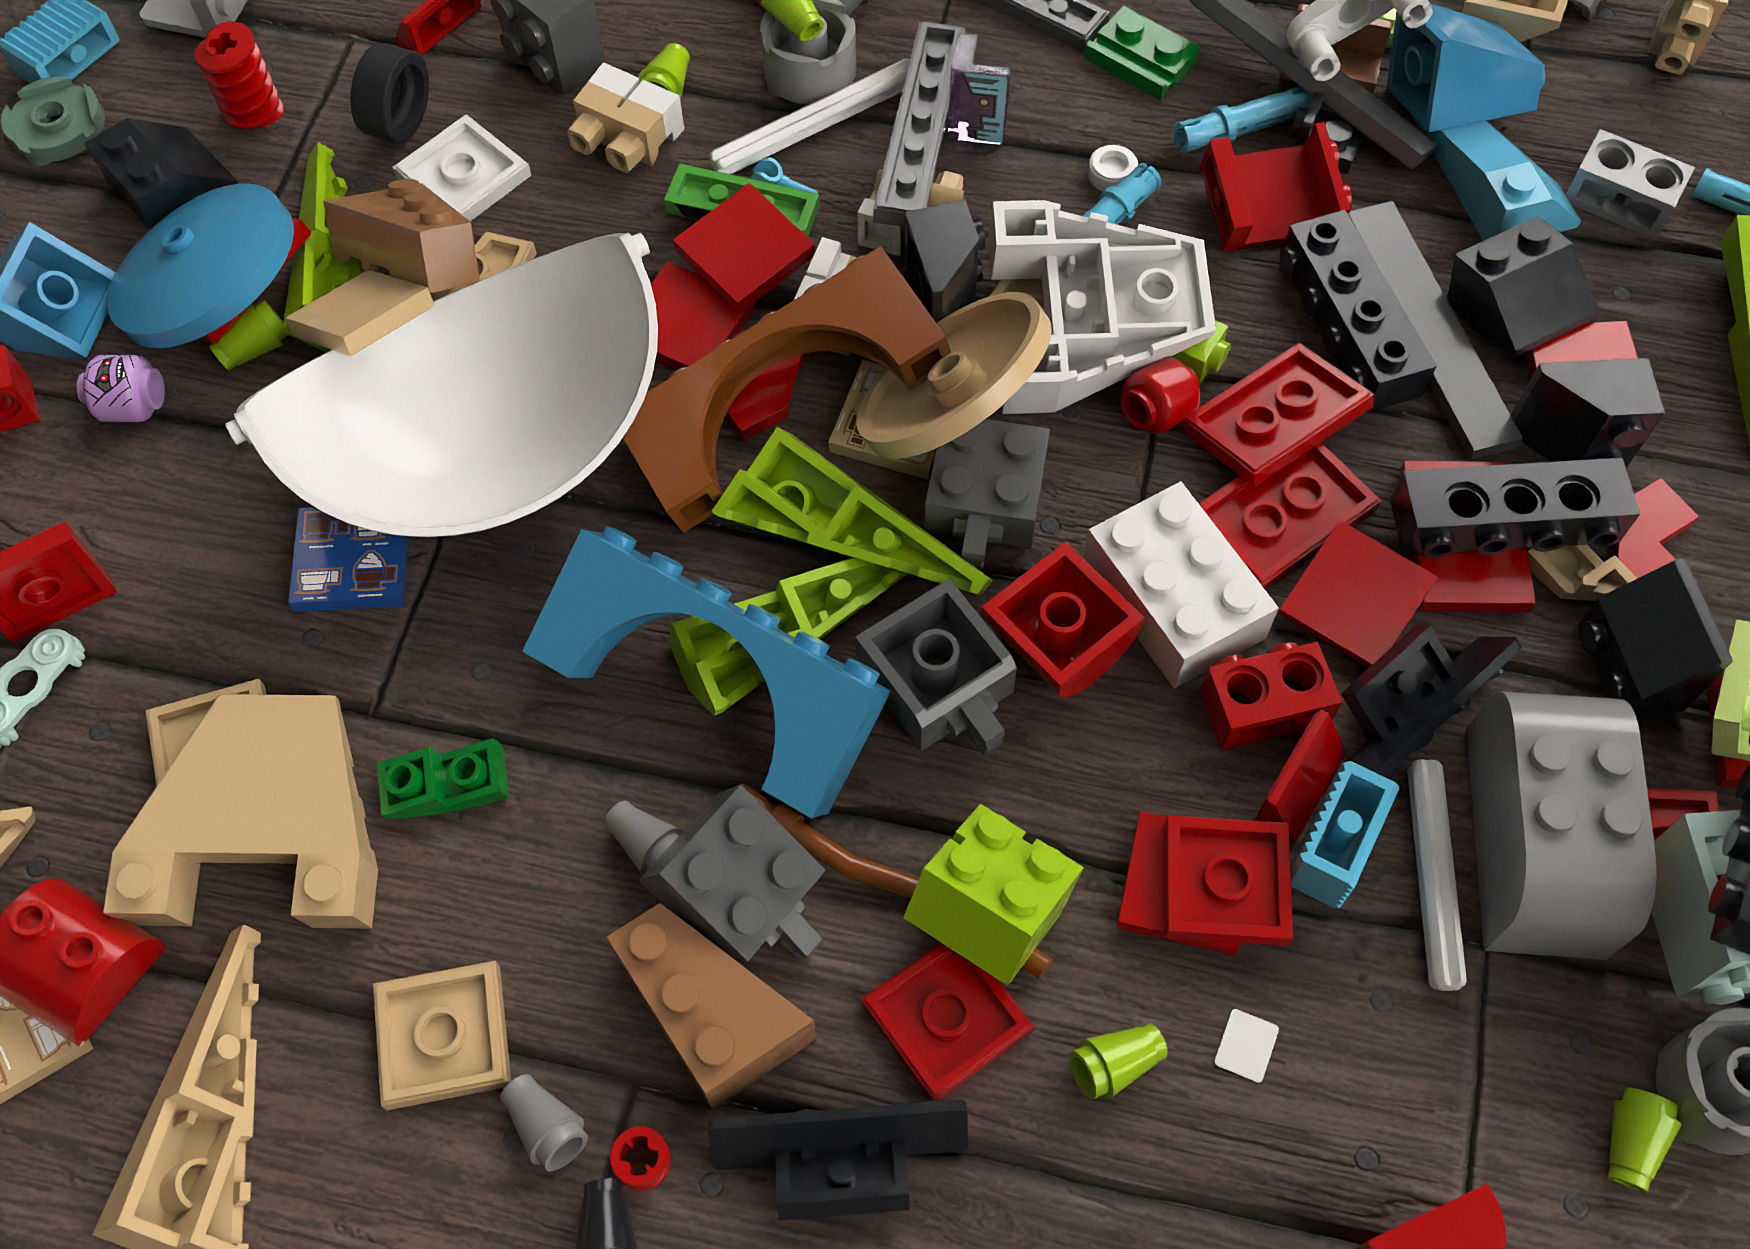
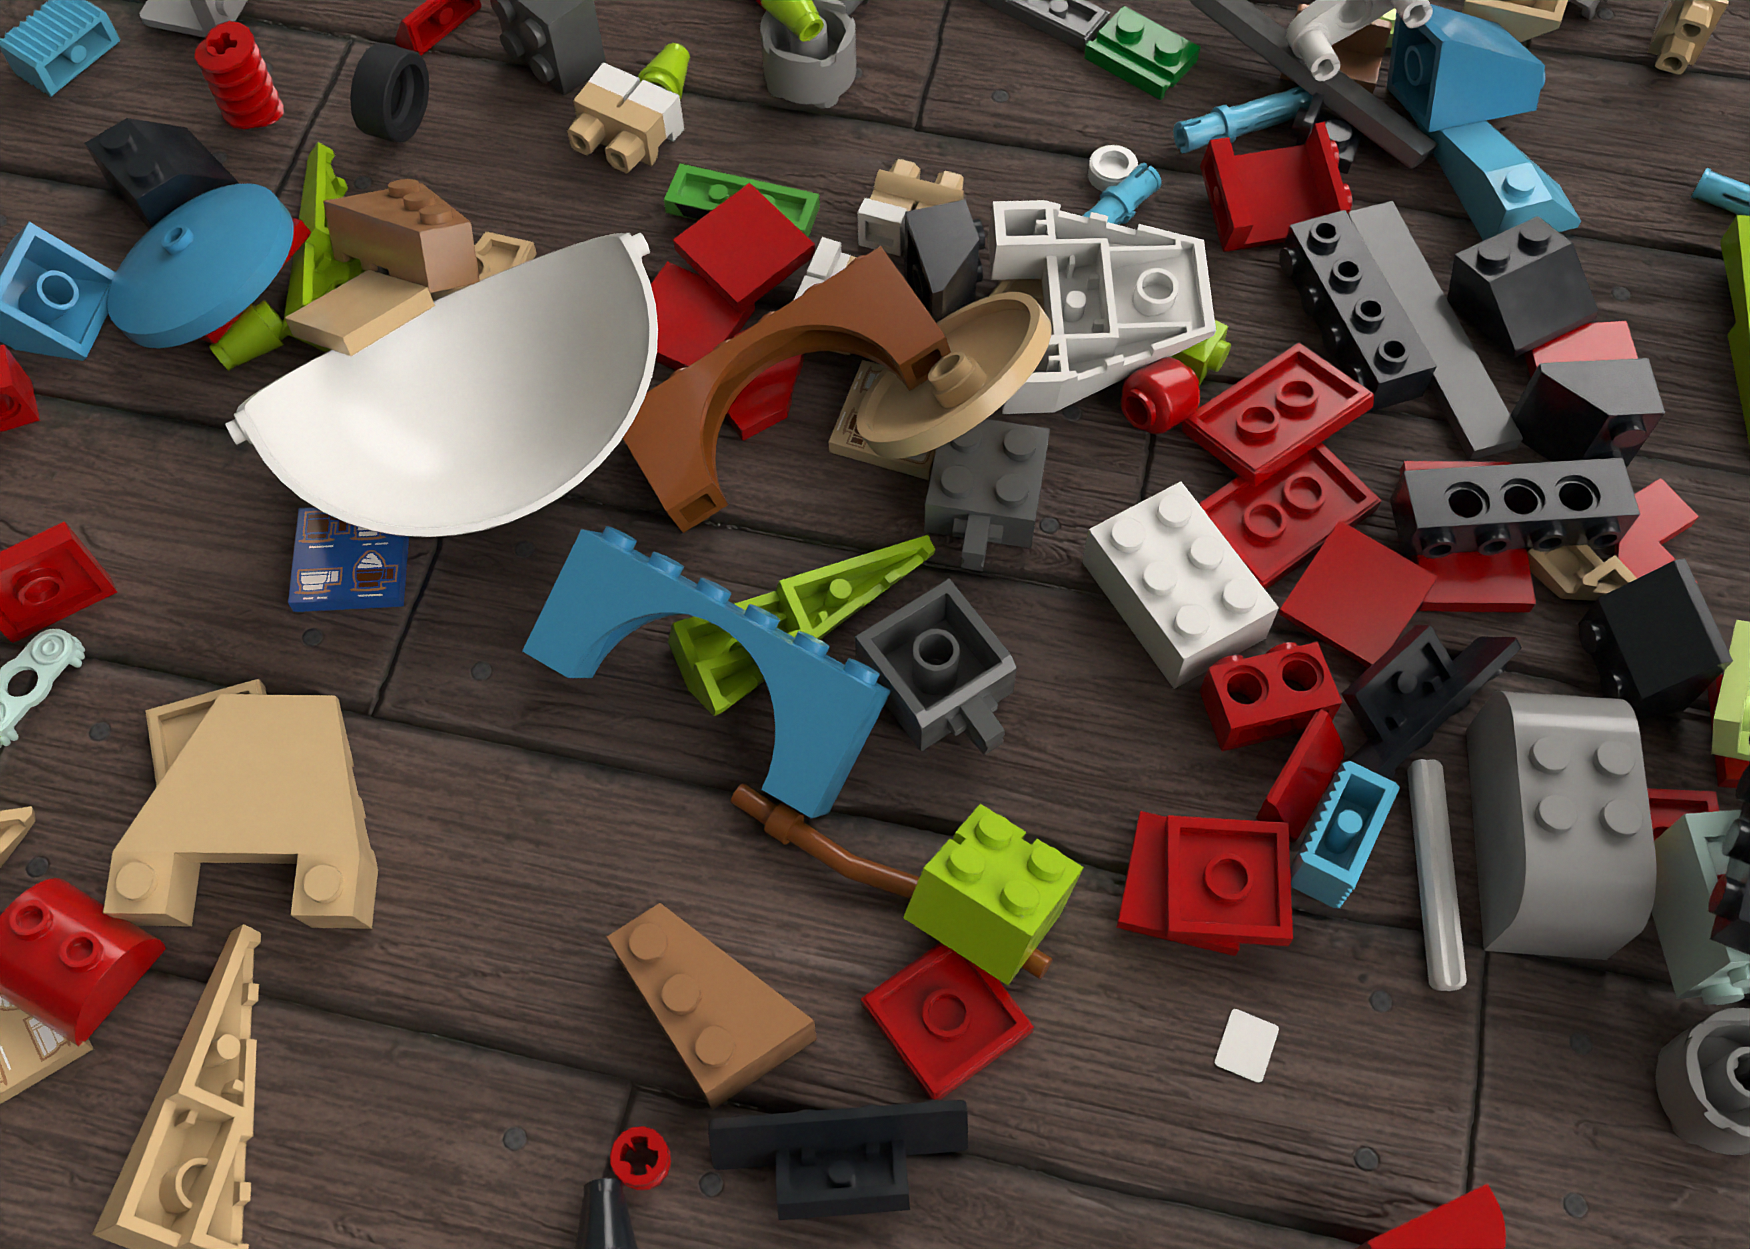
(30, 124): sand green plate -> none
(121, 388): lavender head -> none
(441, 1035): tan tile -> none
(442, 783): green slope -> none
(465, 167): white tile -> none
(545, 1125): light grey cone -> none
(640, 834): light grey cone -> none
(738, 879): dark grey hinge -> none
(770, 171): medium azure hand -> none
(810, 119): white axle -> none
(815, 502): lime wedge -> none
(918, 126): tile -> none
(977, 96): clear purple panel -> none
(1064, 621): red brick -> none
(1116, 1059): lime cone -> none
(1629, 184): light grey brick -> none
(1640, 1137): lime cone -> none

